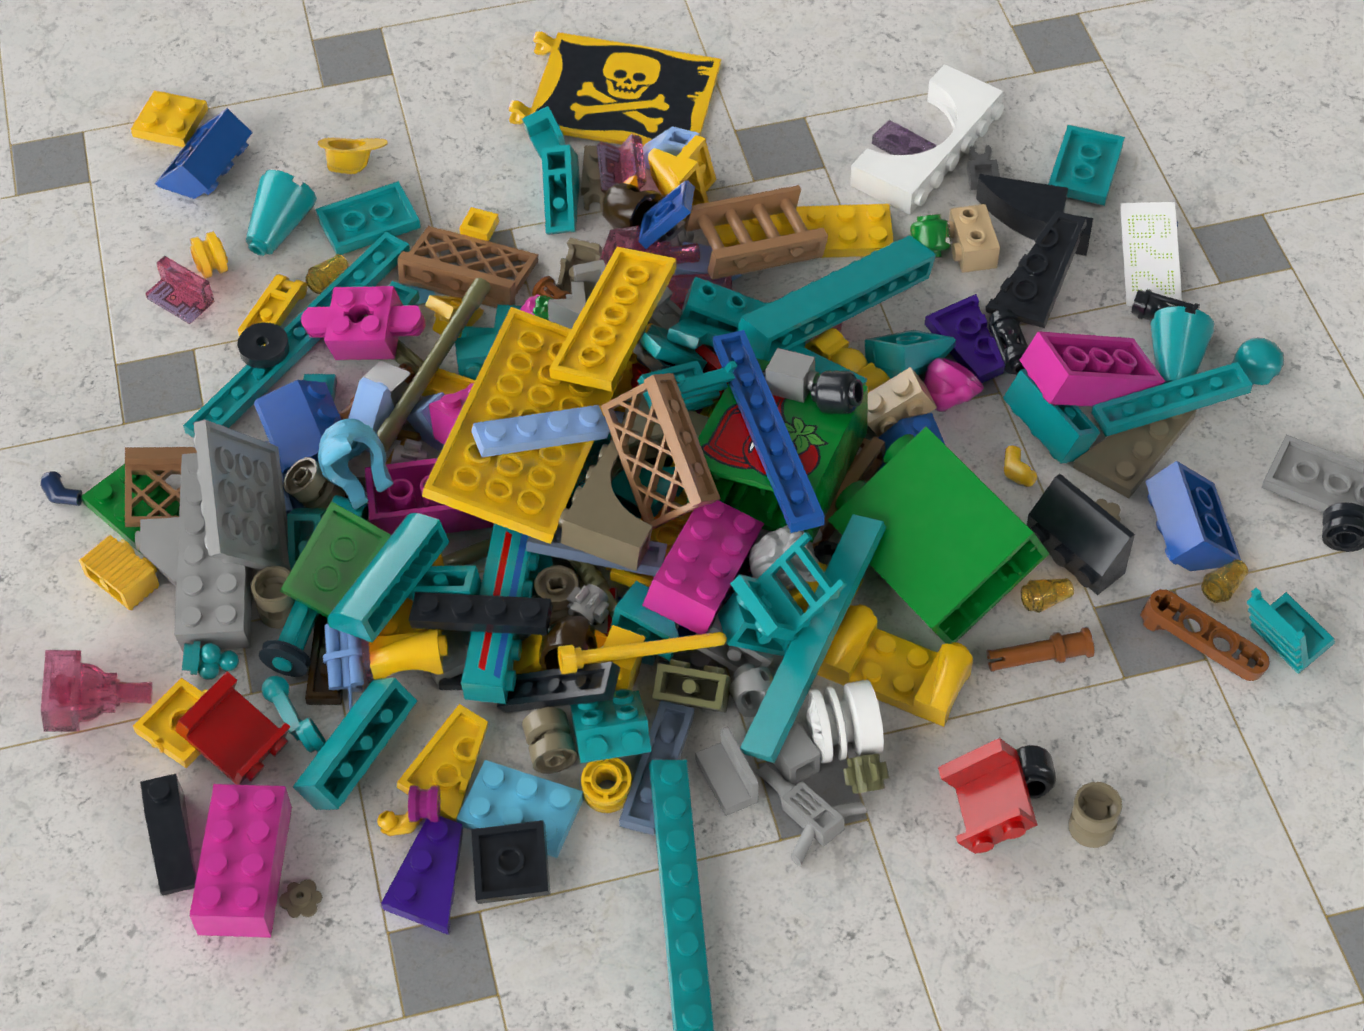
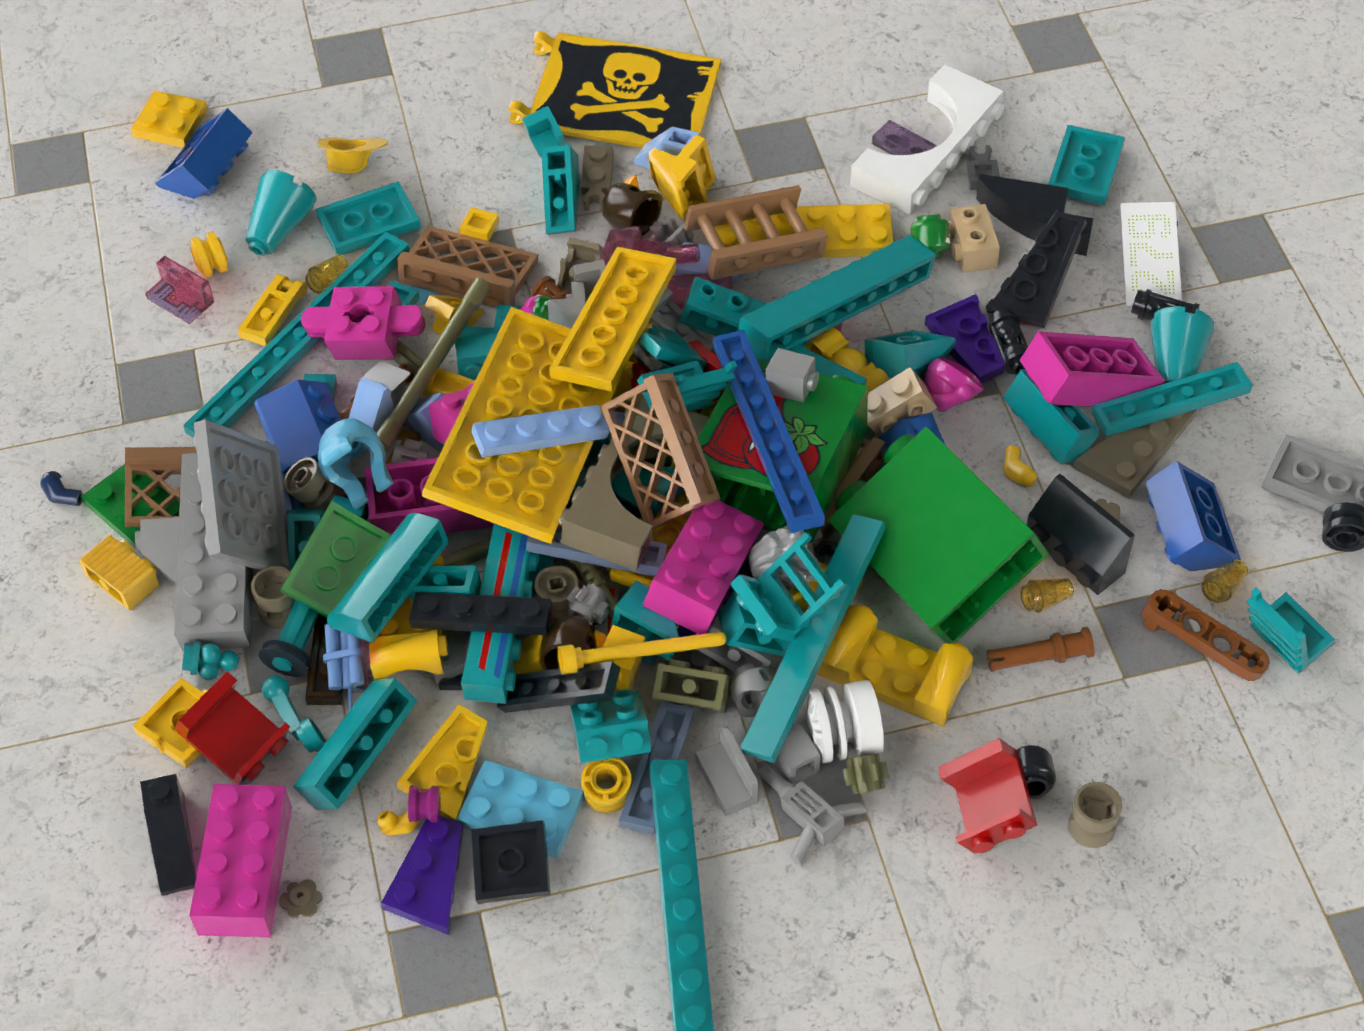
(82, 691): clear pink brick -> none
(260, 334): black piece -> none
(549, 740): dark tan wheel -> none
(621, 162): clear pink panel -> none
(666, 214): blue tile -> none
(693, 333): teal tile -> none
(837, 392): black head -> none
(1260, 360): teal hair -> none

